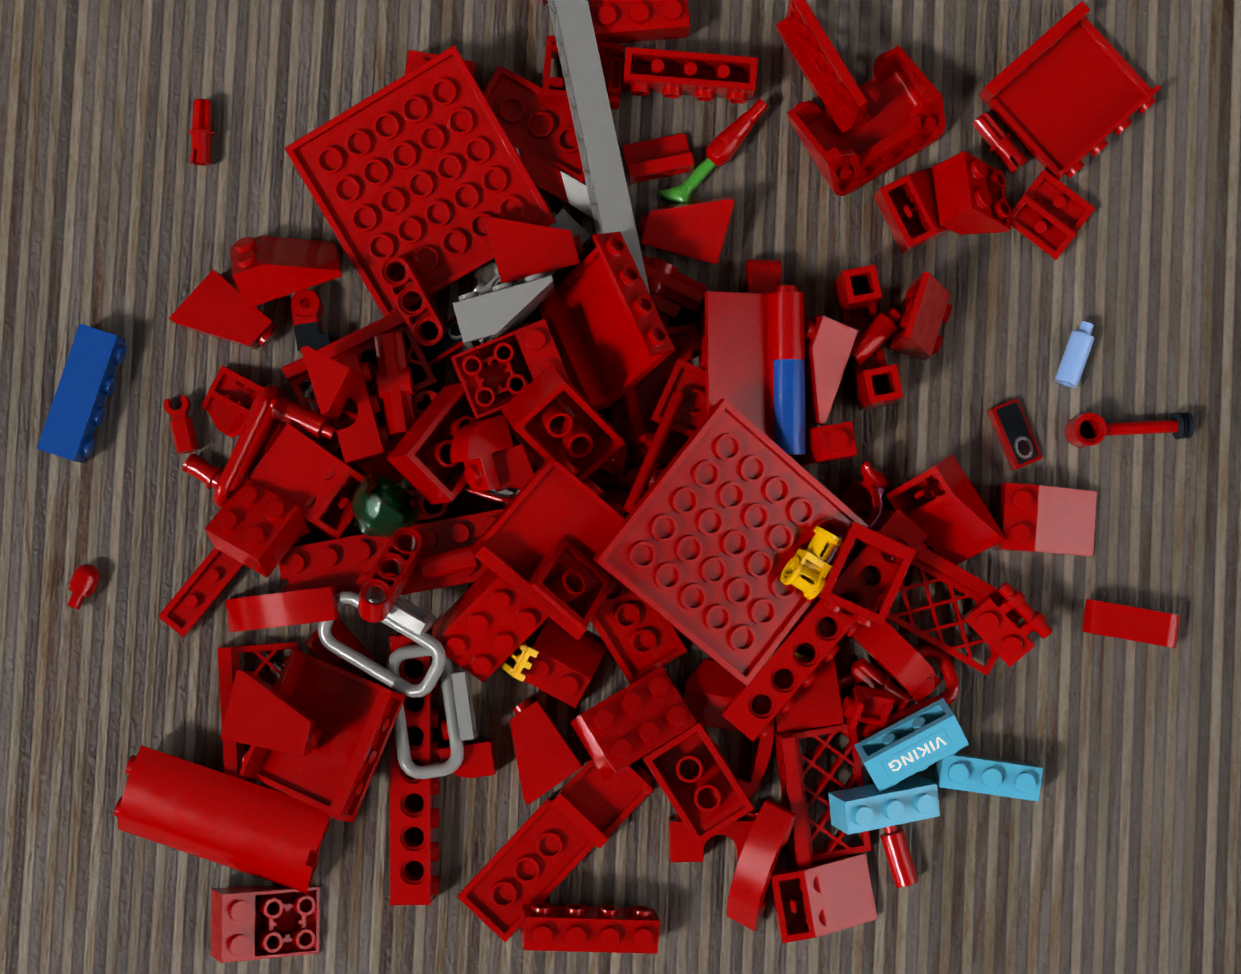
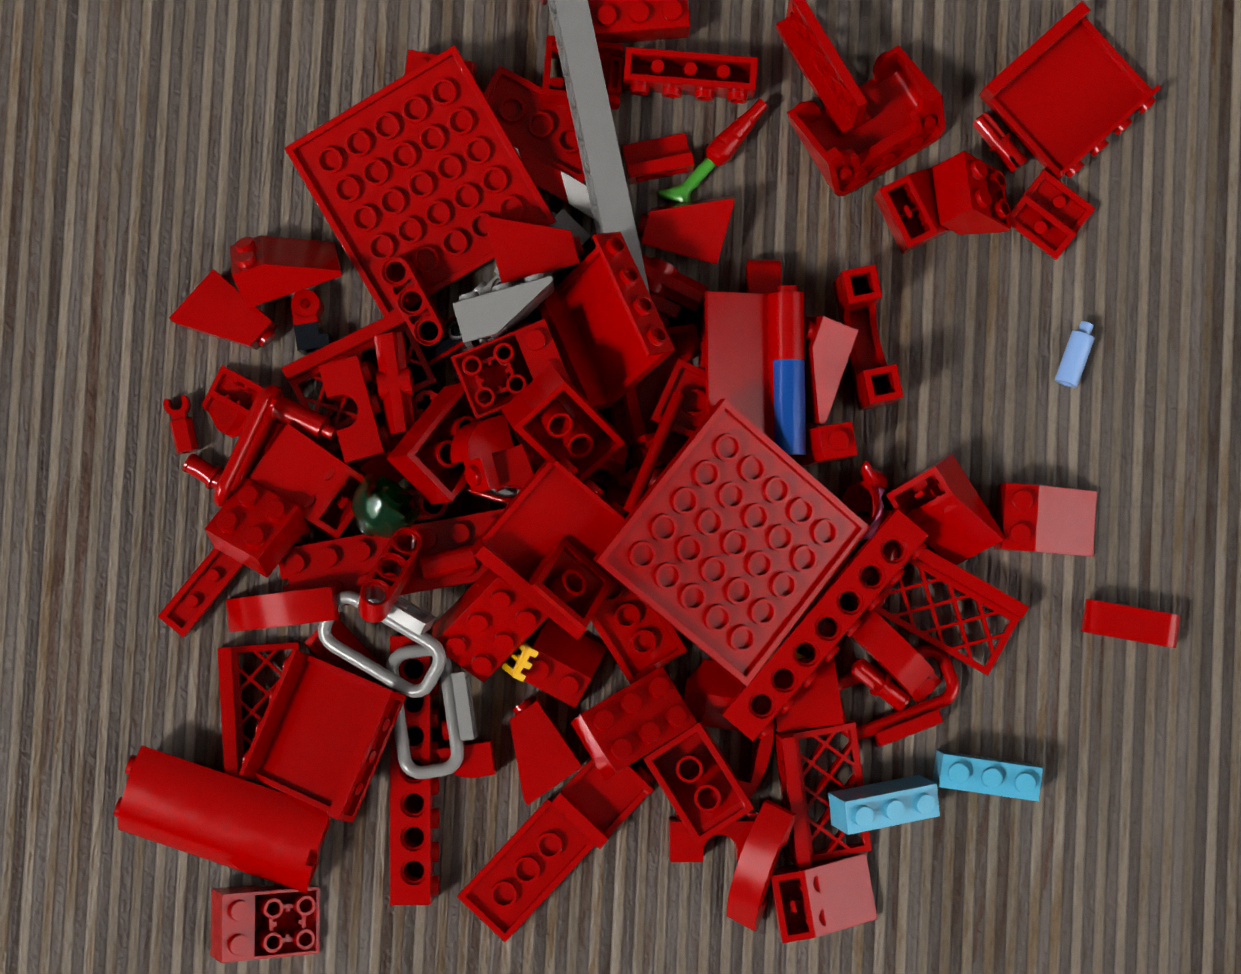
(82, 394): blue brick -> none
(83, 584): red cylinder -> none
(201, 132): red axle -> none
(267, 718): red slope -> none
(330, 381): red slope -> none
(589, 928): red brick -> none
(811, 564): yellow connector -> none
(867, 706): red bracket -> none
(873, 336): red cylinder -> none
(881, 543): red window -> none
(899, 857): red cylinder -> none
(911, 745): medium azure brick -> none
(922, 314): red slope -> none
(1000, 631): red plate -> none
(1014, 434): slope -> none
(1180, 425): red piece -> none

